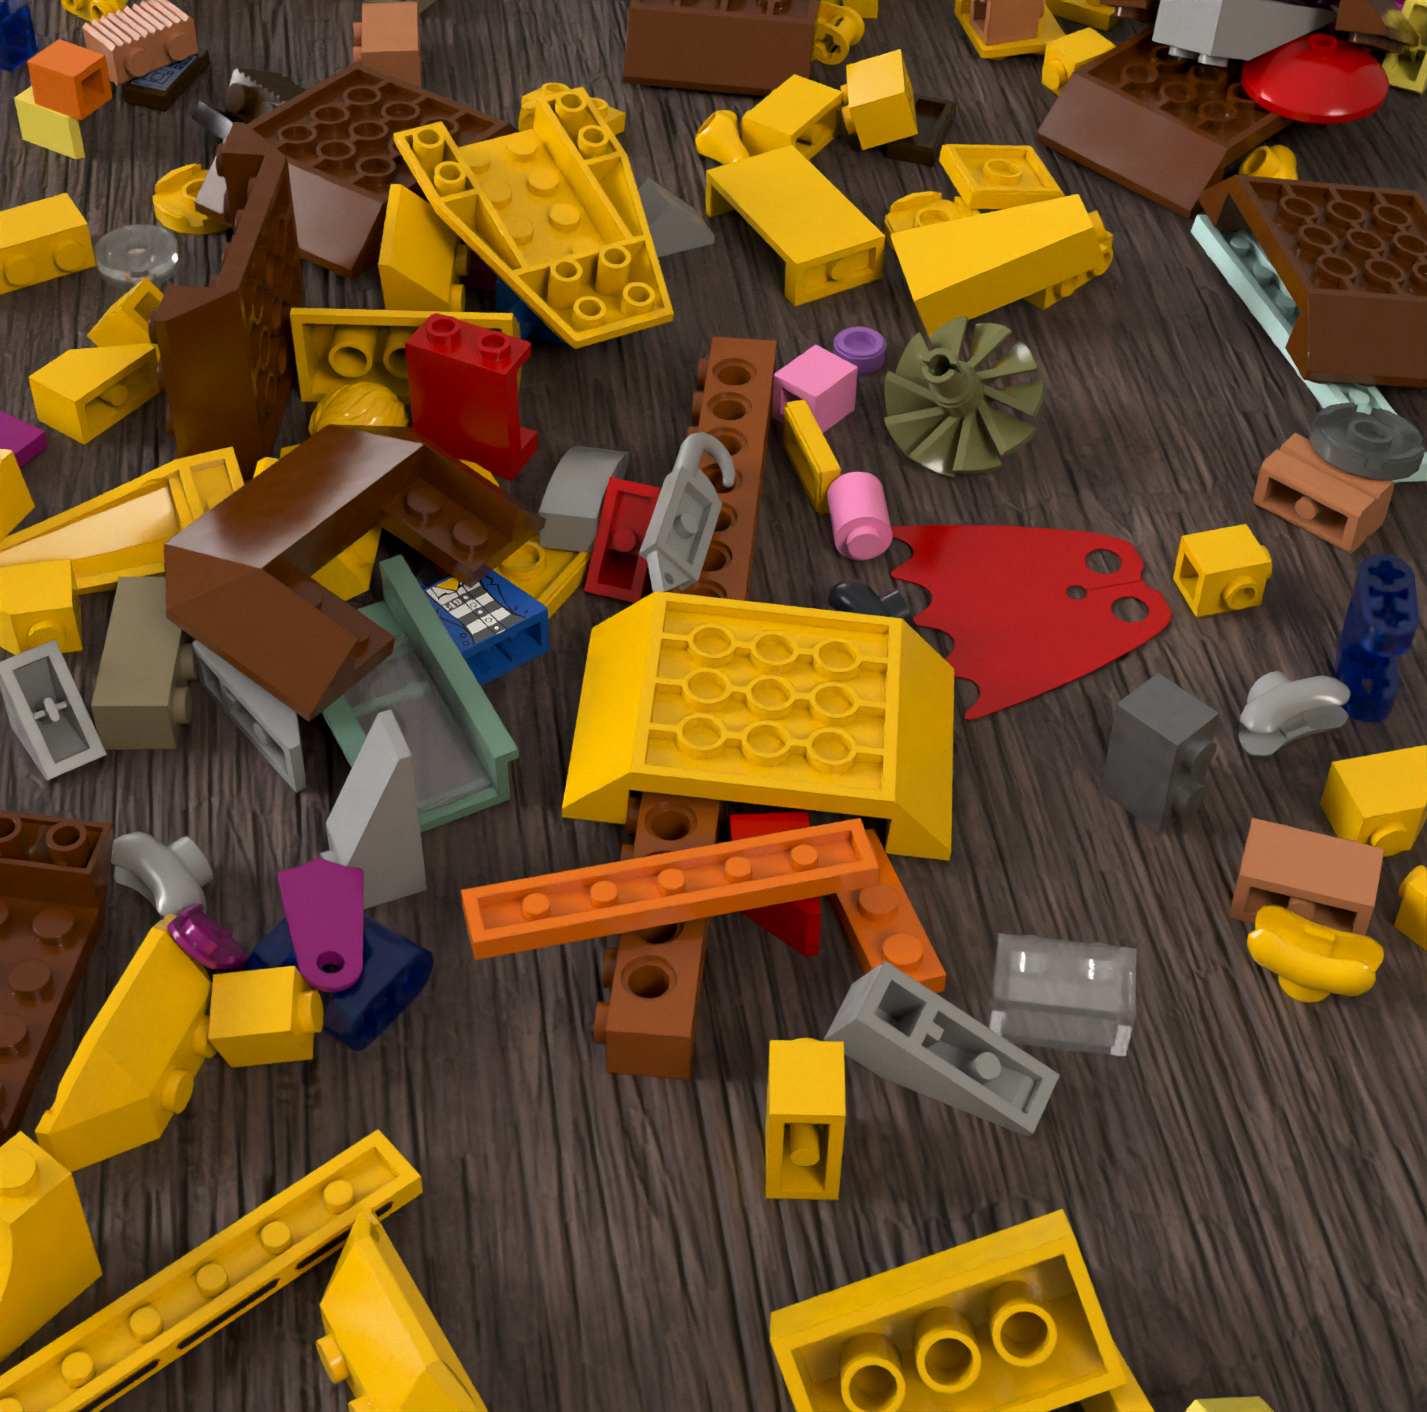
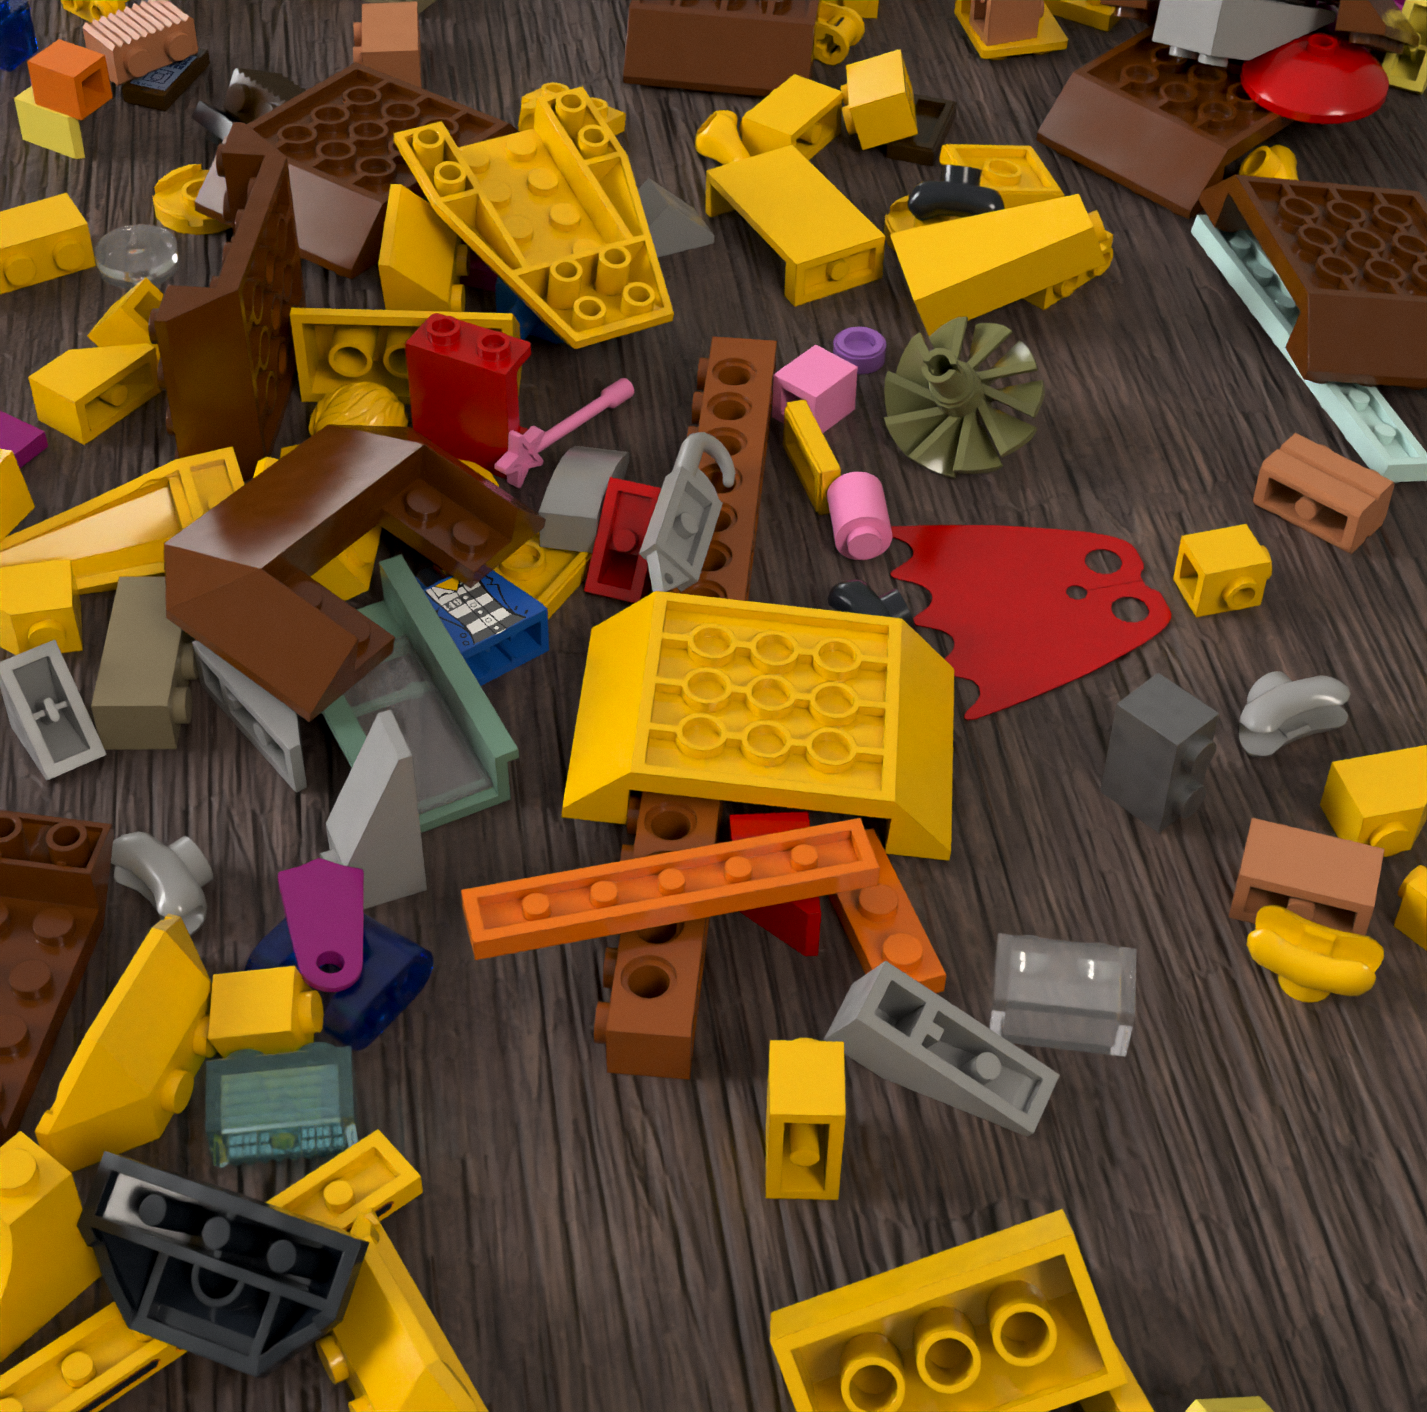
(207, 940): magenta piece -> none
(216, 1265): none -> black wedge
(281, 1104): none -> clear light blue brick
(524, 448): none -> bright pink piece
(954, 195): none -> black piece
(1069, 54): yellow brick -> none
(1367, 444): dark grey tile -> none
(1376, 631): clear blue connector -> none

